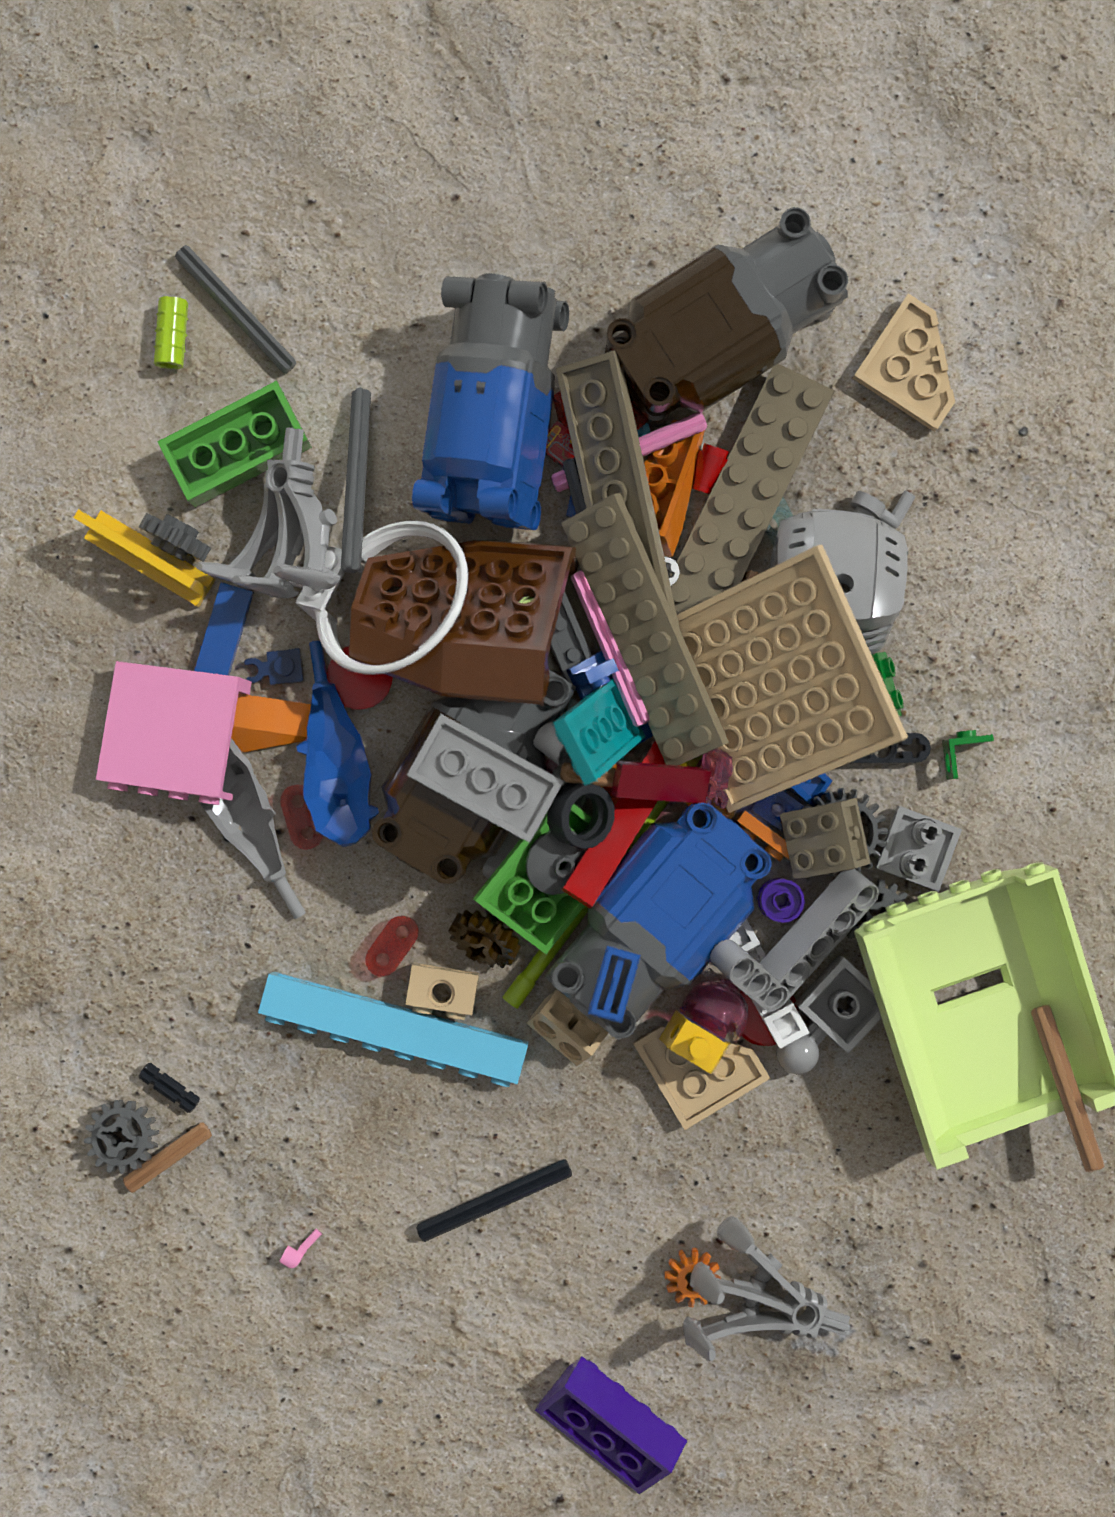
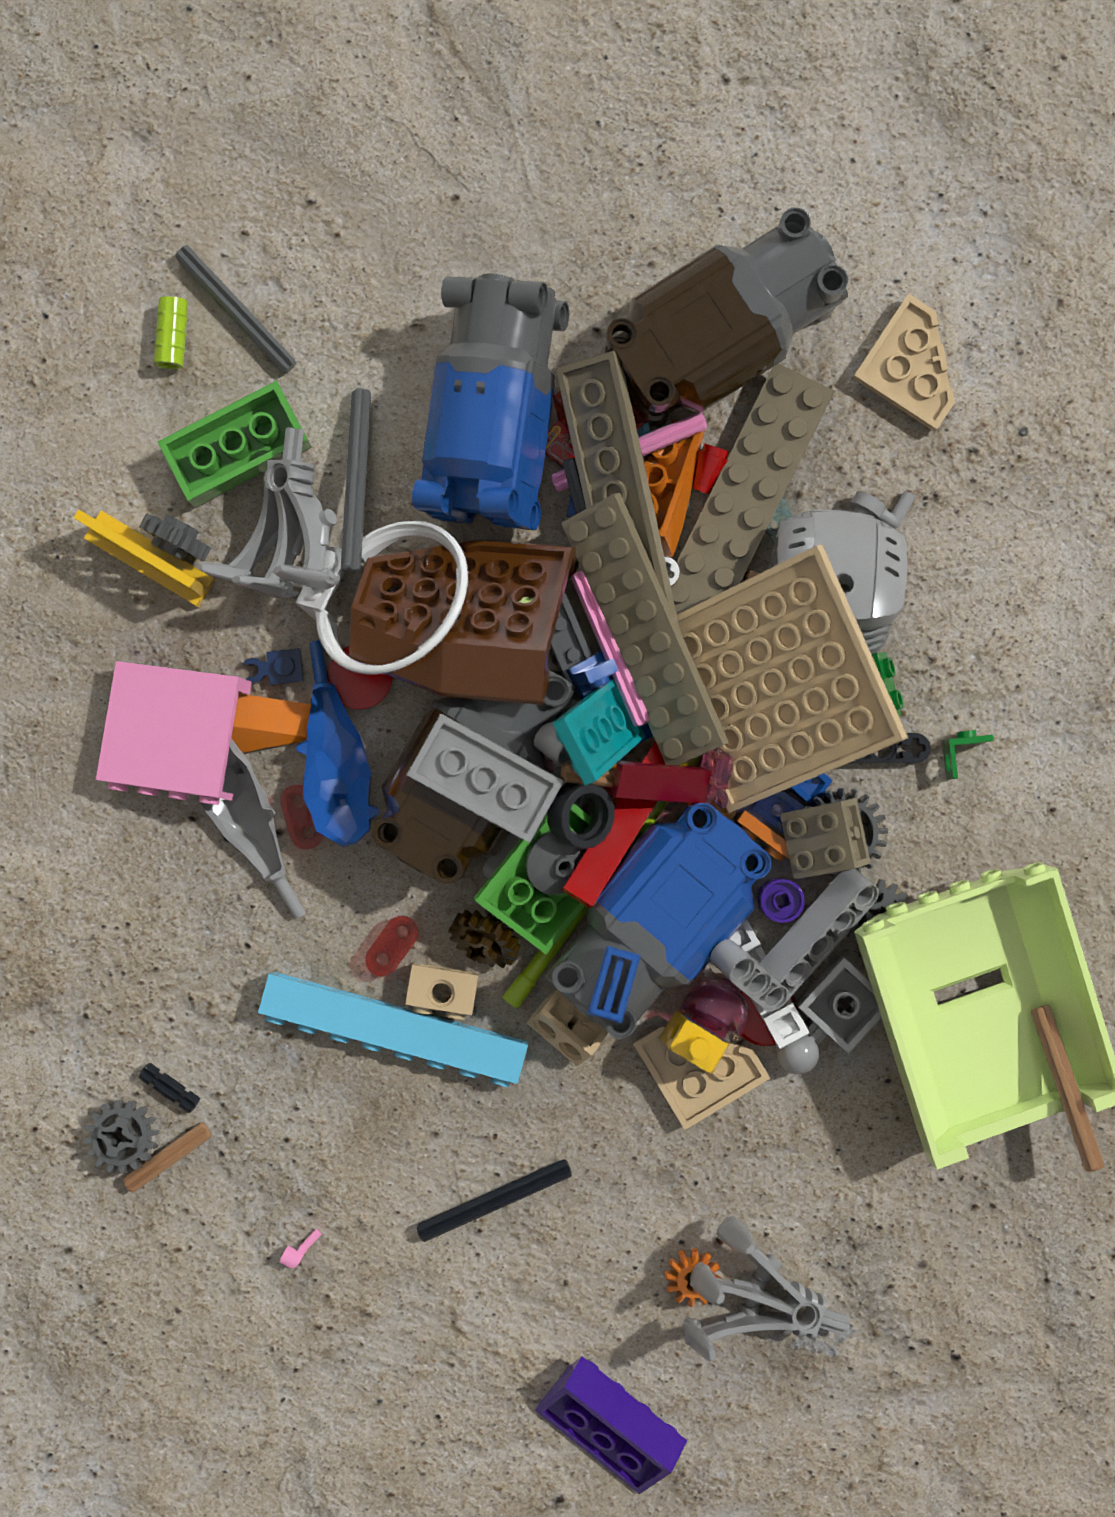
(224, 630): blue tile -> none
(918, 848): light grey plate -> none

